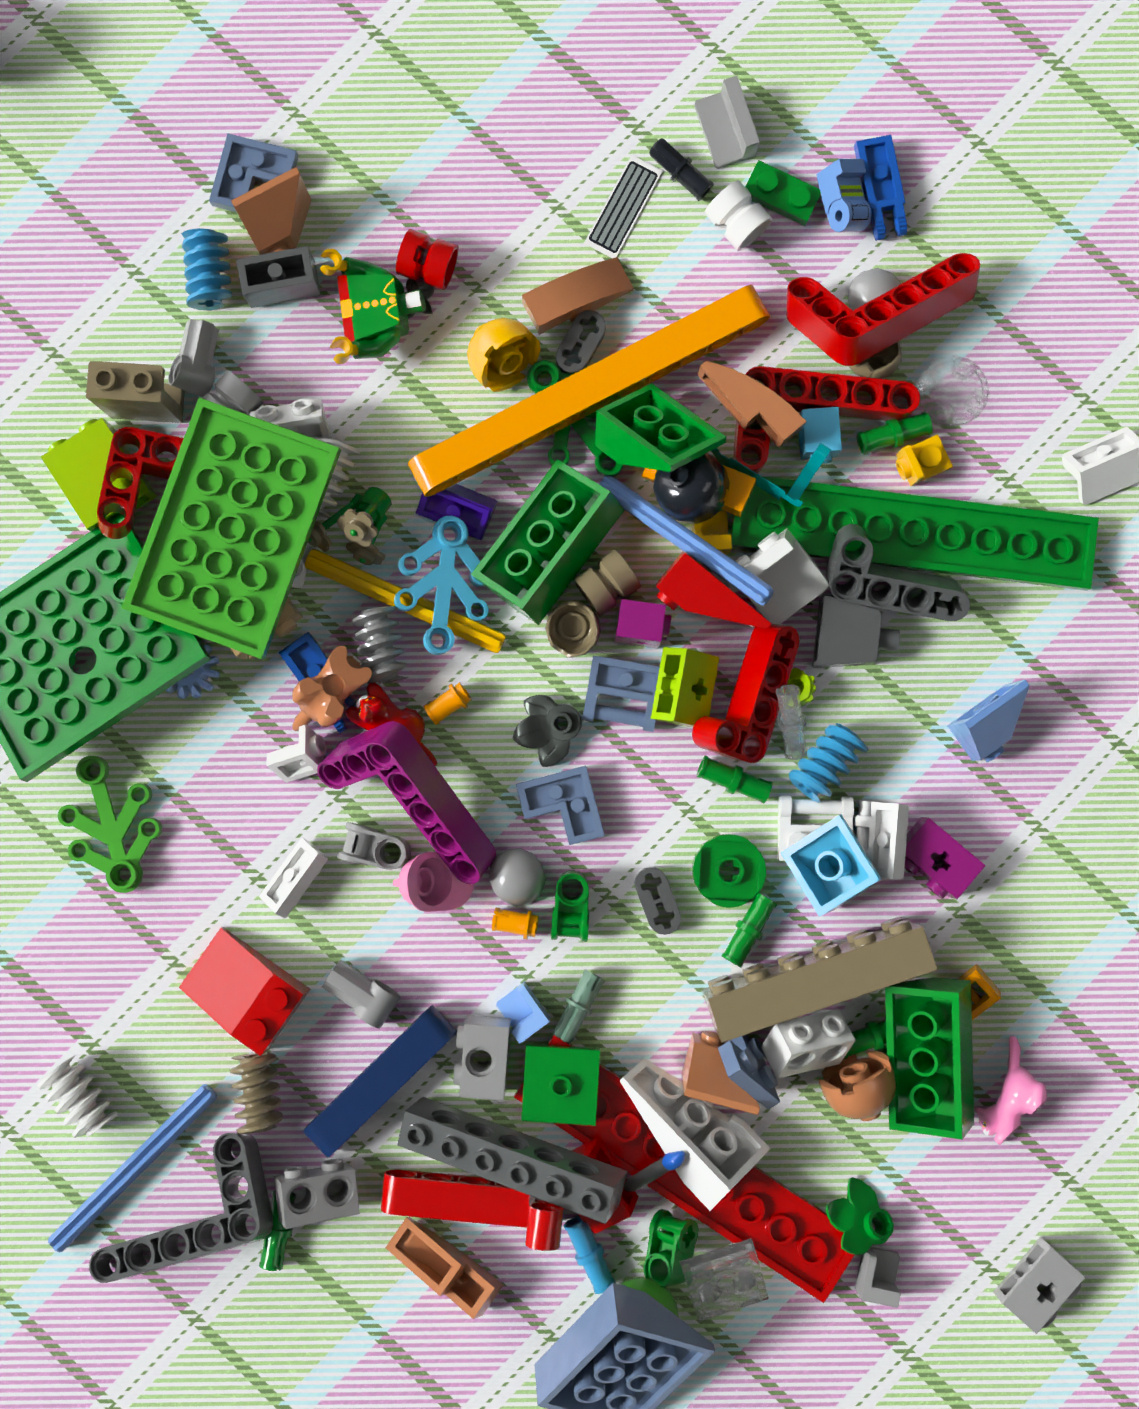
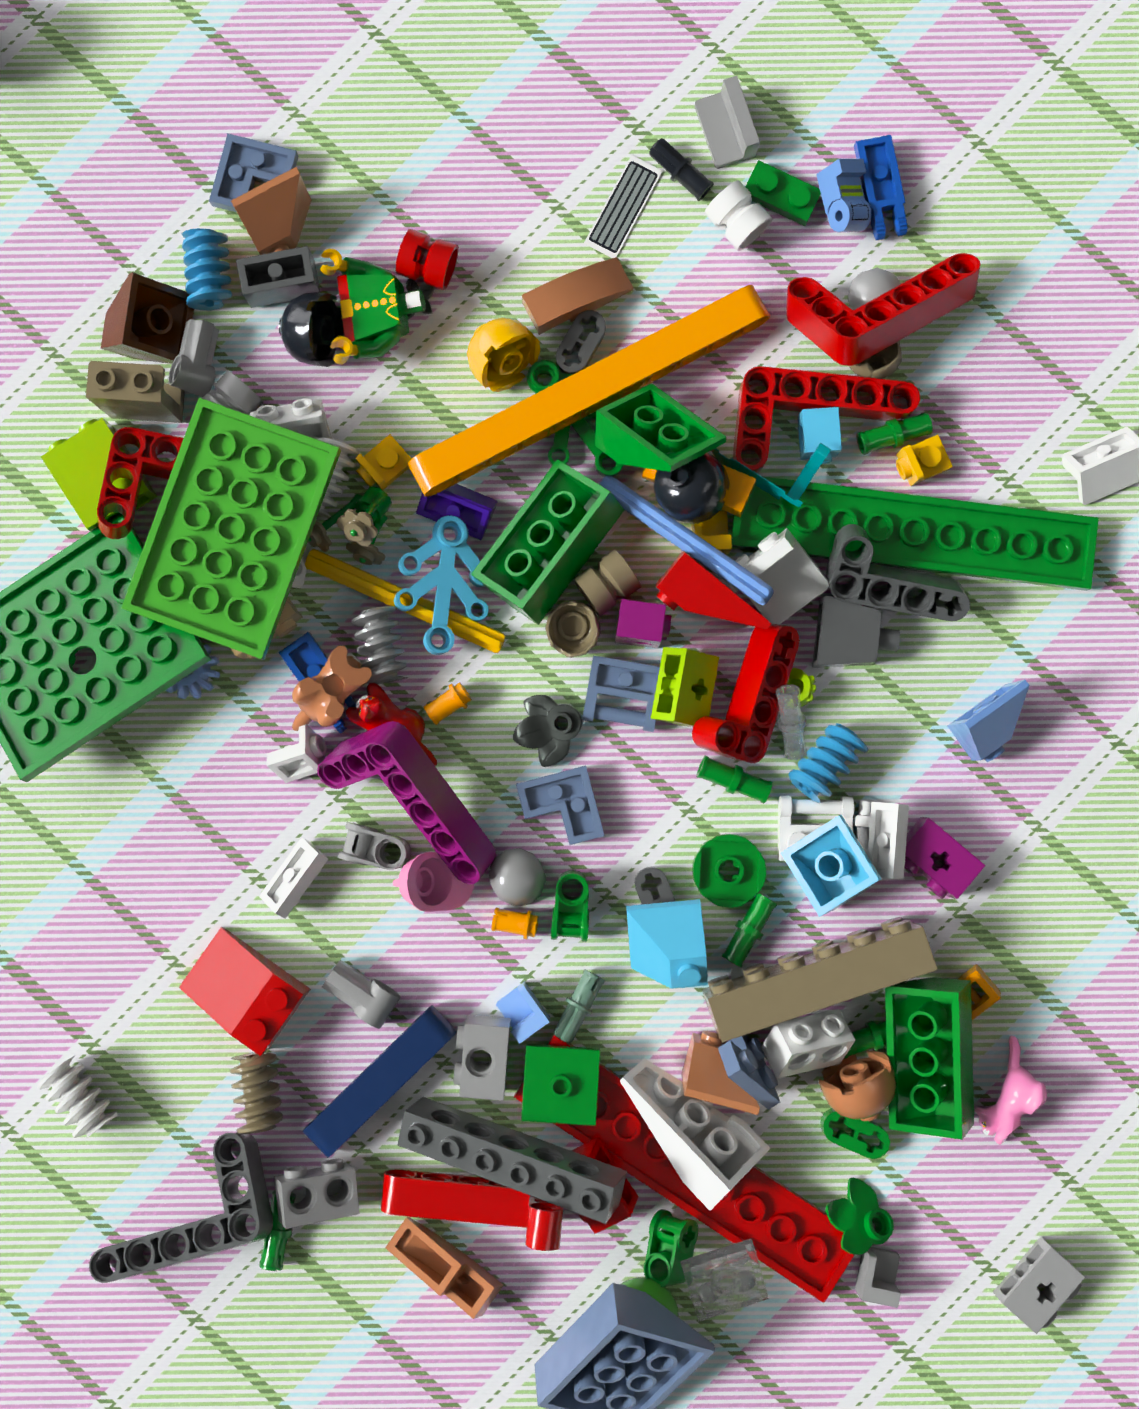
(111, 830): bright green plant -> none
(132, 1167): medium blue axle -> none
(146, 320): none -> reddish brown slope
(310, 327): none -> black cylinder
(383, 463): none -> yellow bracket
(589, 1254): dark azure pin -> none
(652, 1172): dark grey piece -> none
(668, 942): none -> medium azure slope
(751, 402): nougat slope -> none
(851, 1140): none -> green beam
(953, 390): clear dish -> none

